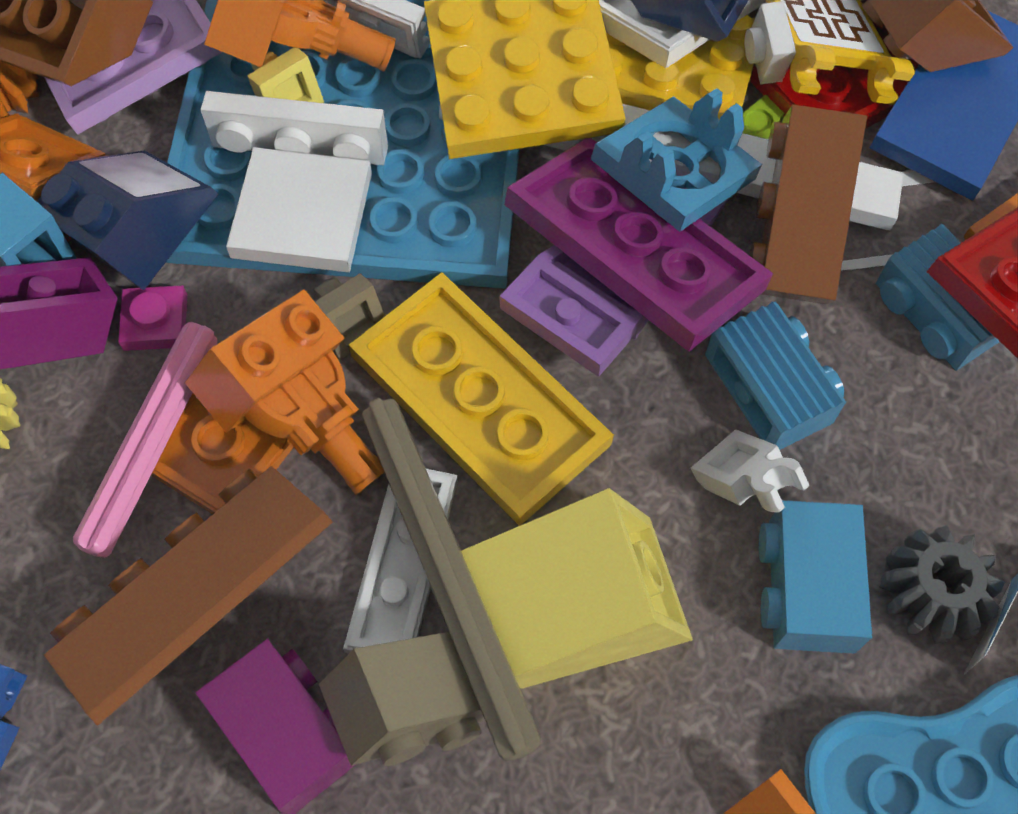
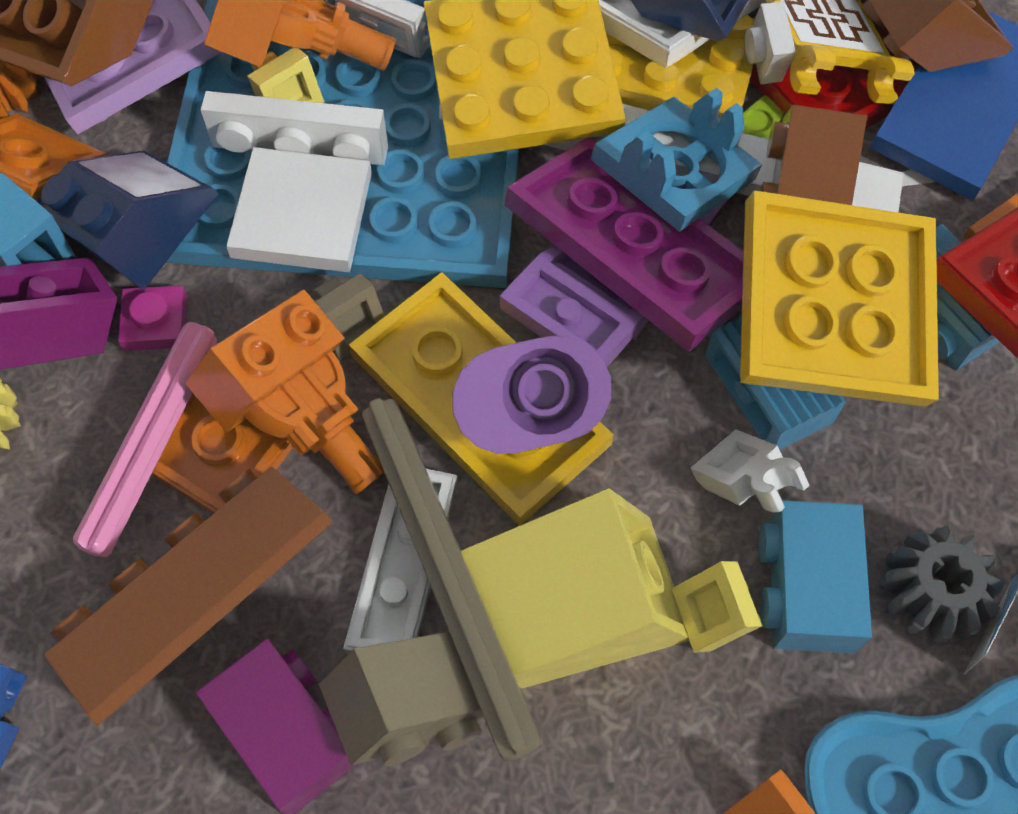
(531, 394): none -> medium lavender piece
(716, 606): none -> light yellow tile
(839, 300): none -> yellow plate

